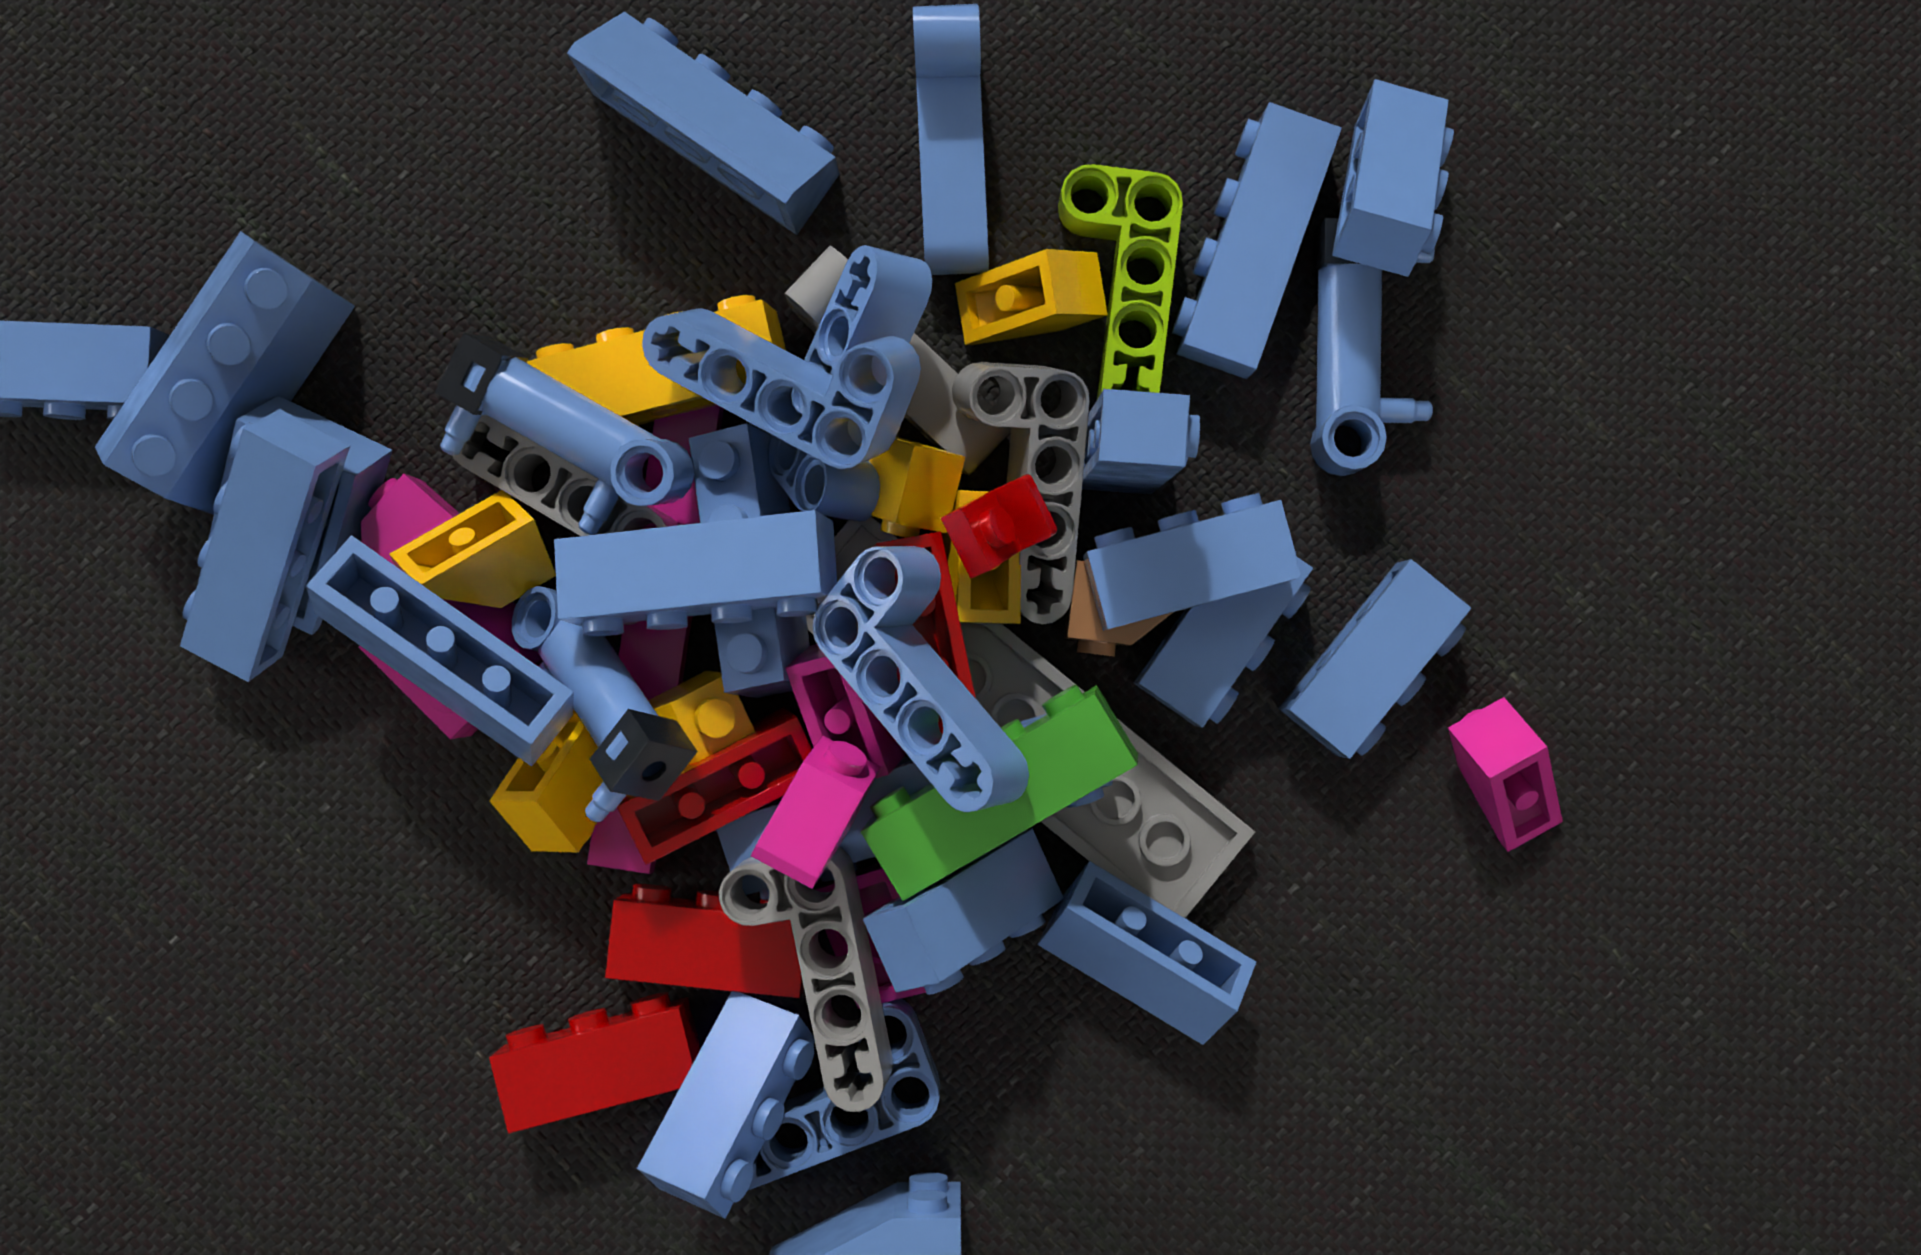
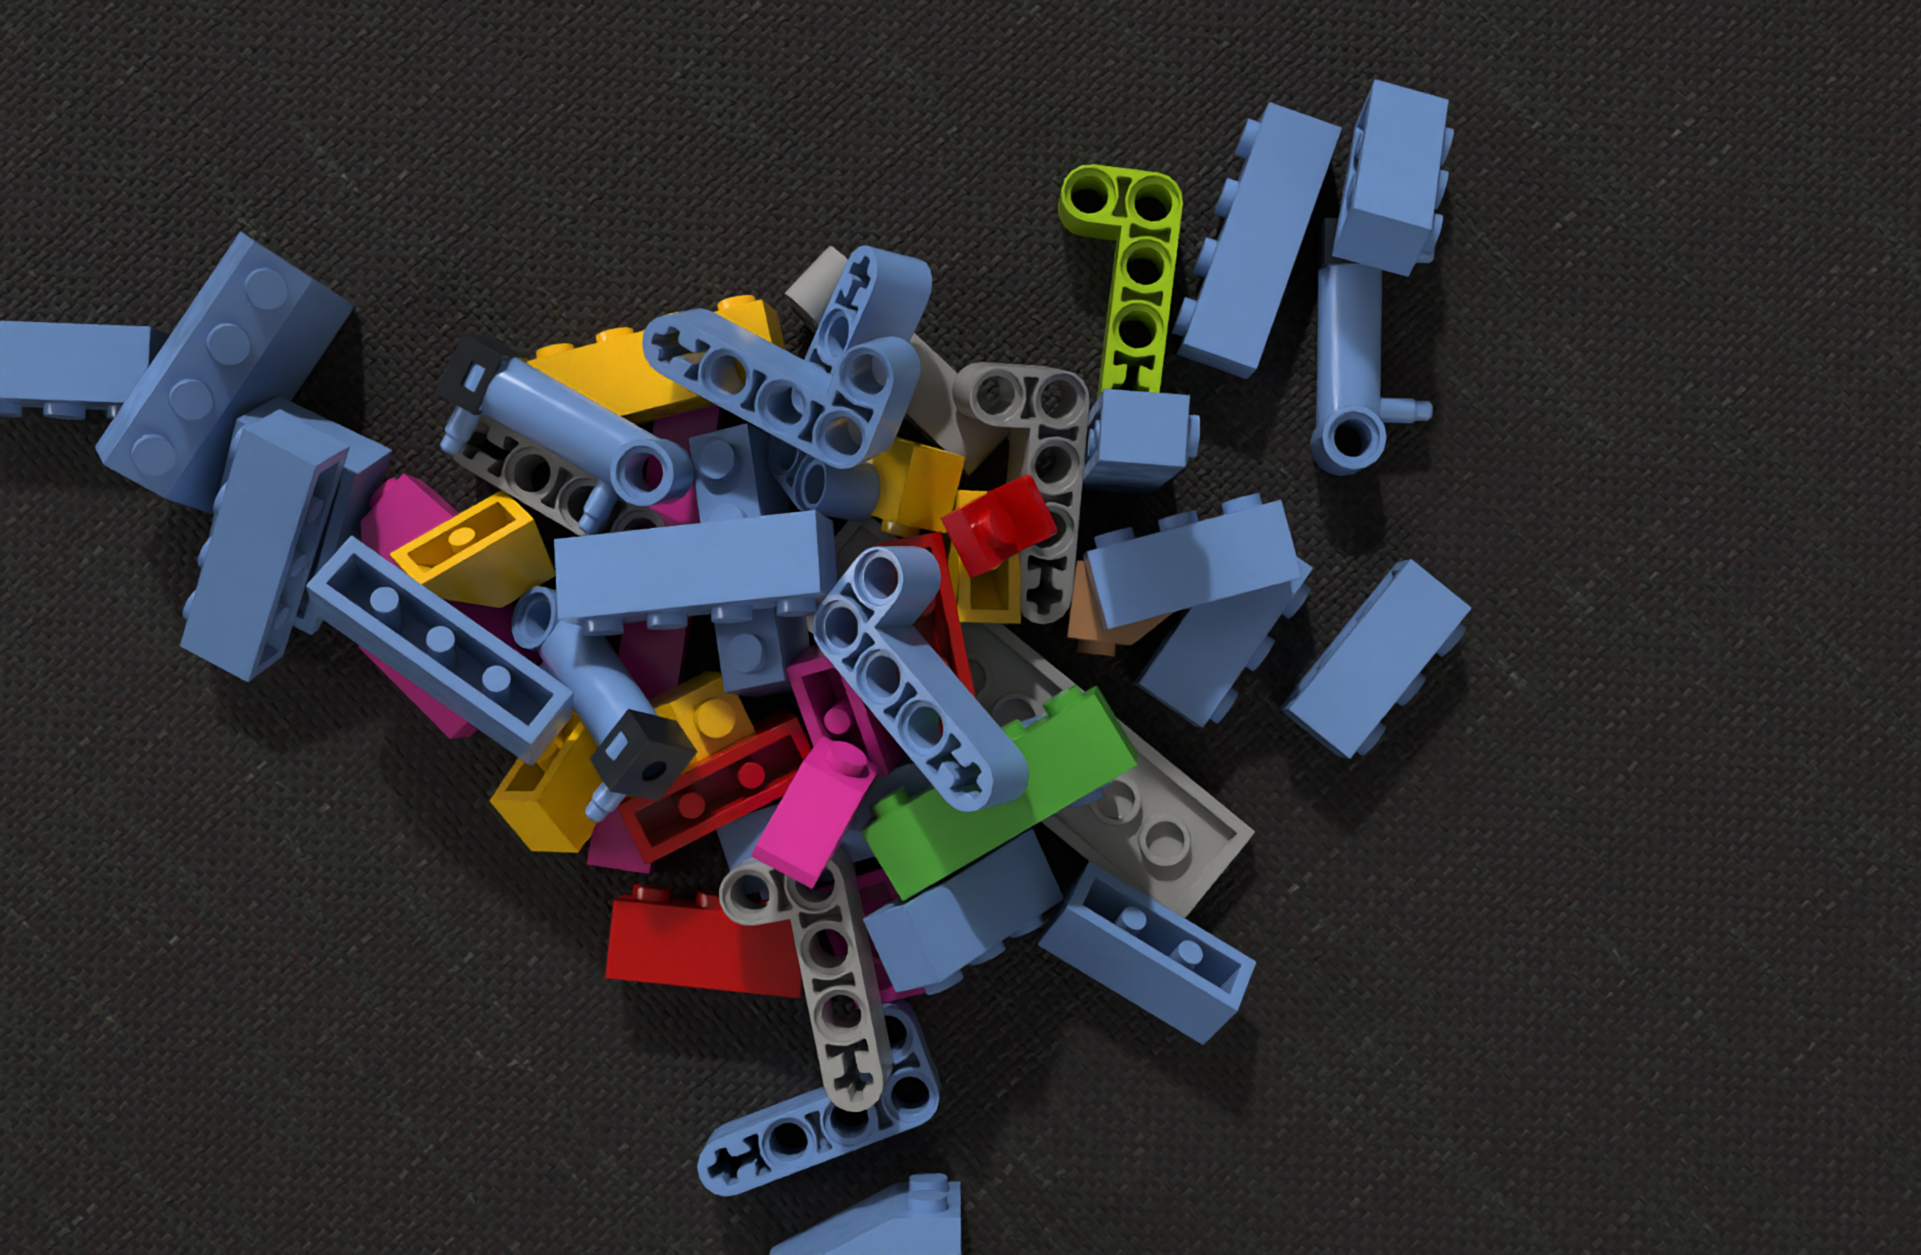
(595, 1061): red brick -> none
(706, 118): medium blue slope -> none
(729, 1104): medium blue brick -> none
(951, 138): medium blue beam -> none
(1031, 296): yellow slope -> none
(1507, 772): dark pink slope -> none

